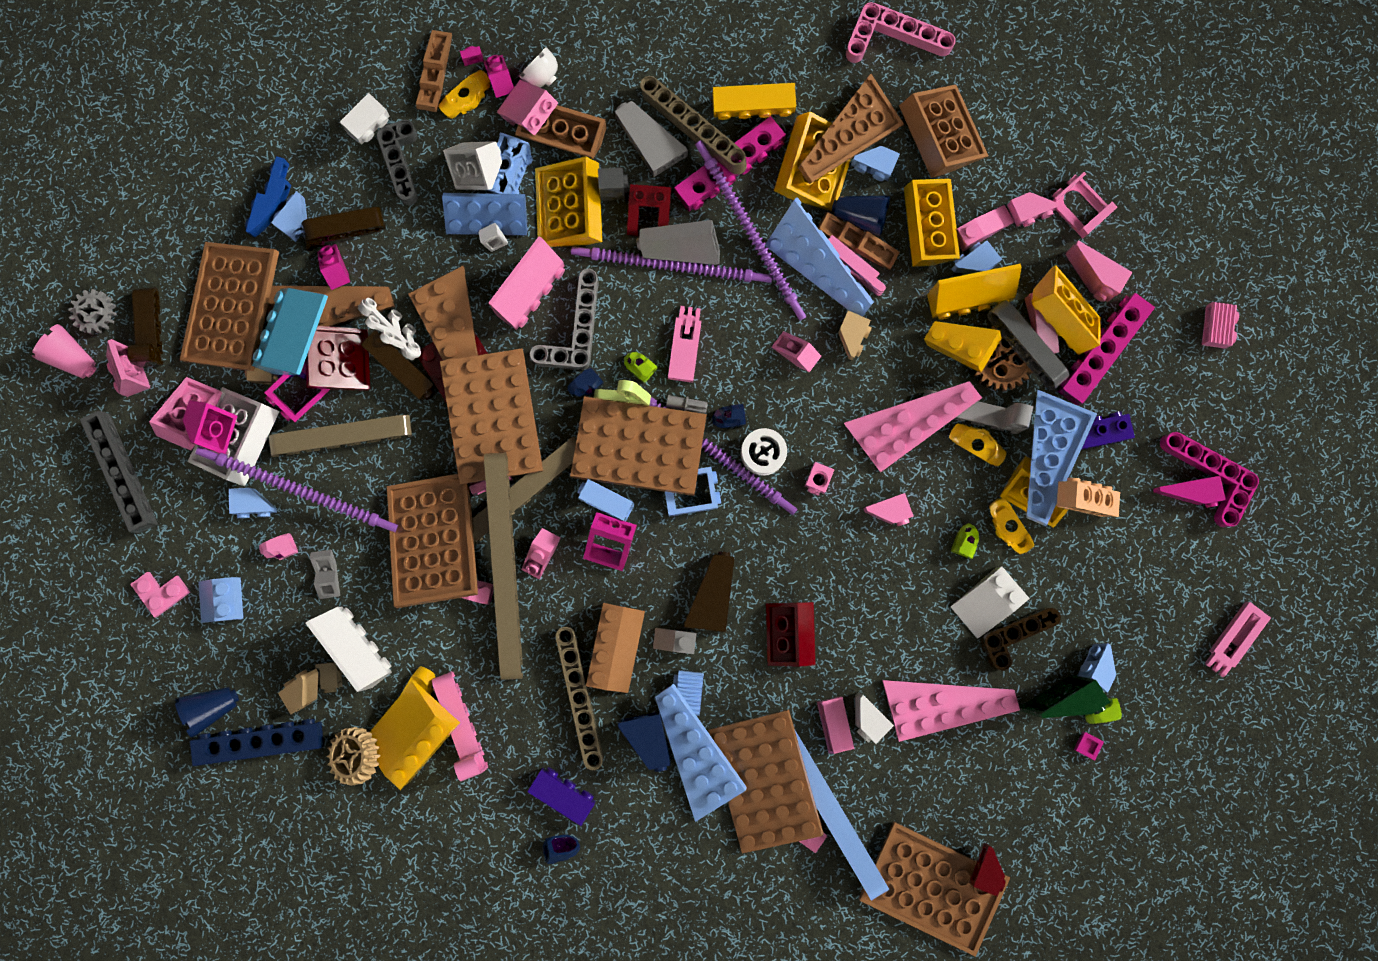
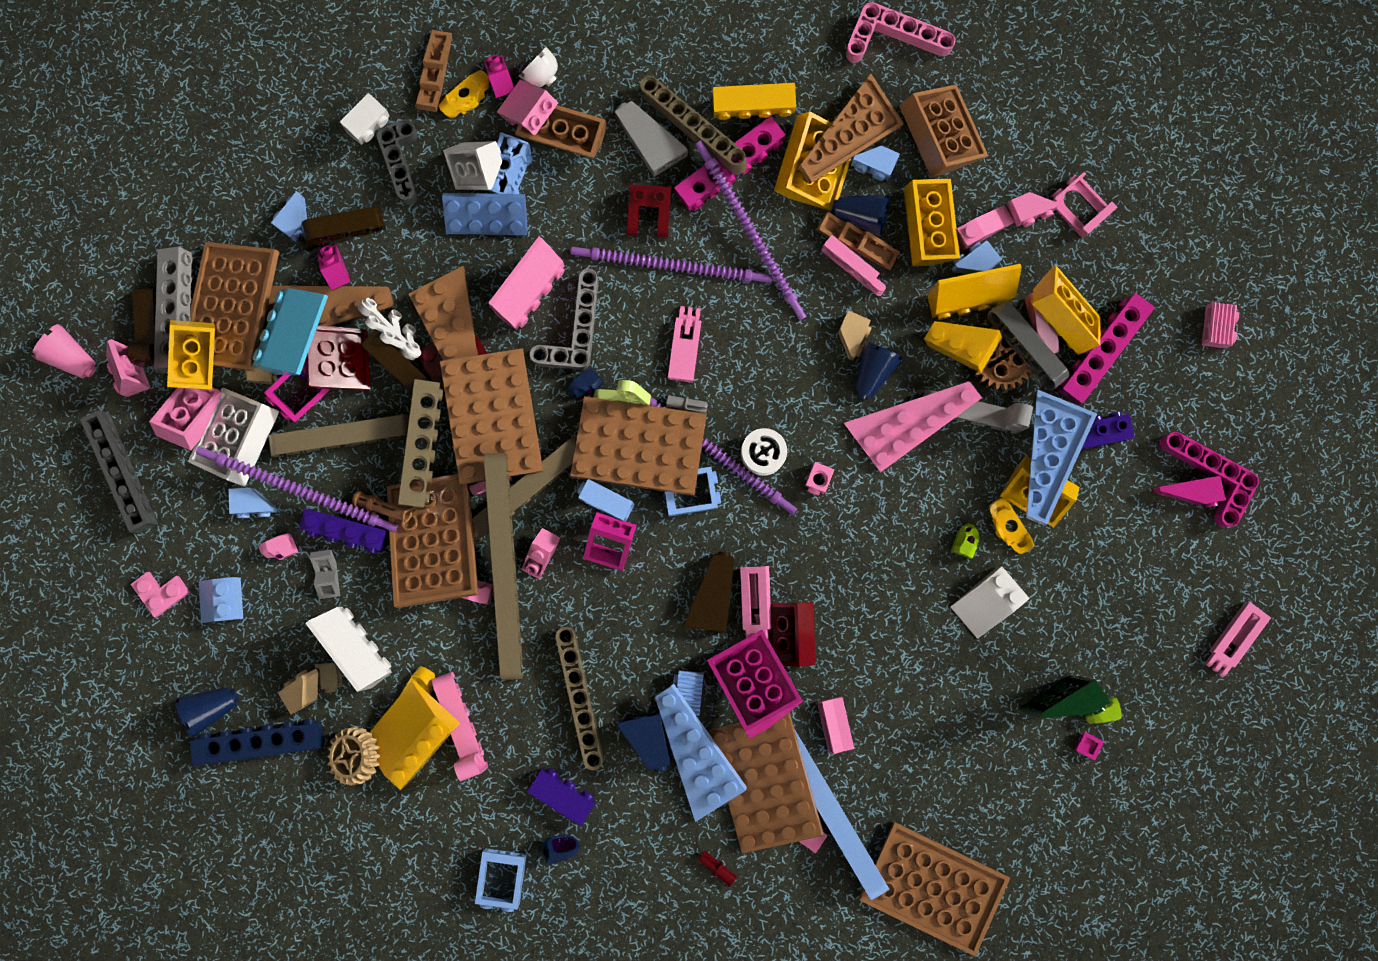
(95, 320): light grey gear -> none
(172, 298): none -> light grey brick
(190, 354): none -> yellow slope
(209, 426): dark pink slope -> none
(266, 205): blue slope -> none
(342, 529): none -> dark purple brick
(374, 504): none -> medium nougat pin
(421, 390): none -> dark tan brick
(471, 55): dark pink plate -> none
(492, 237): white slope -> none
(504, 857): none -> light blue window
(569, 203): yellow slope -> none
(612, 184): dark grey brick -> none
(615, 648): medium nougat slope -> none
(639, 366): lime rock -> none
(674, 640): light grey slope -> none
(681, 242): light grey slope -> none
(717, 868): none -> dark red axle
(729, 416): dark blue rock -> none
(755, 595): none -> bright pink hinge
(755, 683): none -> dark pink slope
(797, 351): bright pink slope -> none
(813, 256): light blue wing -> none
(870, 720): white slope -> none
(874, 369): none -> dark blue cone
(892, 510): bright pink slope -> none
(931, 708): bright pink wing -> none
(965, 435): yellow piece -> none
(988, 872): dark red slope -> none
(1021, 633): dark brown beam -> none
(1088, 498): light nougat brick -> none
(1098, 272): bright pink slope -> none
(1099, 666): light blue slope -> none

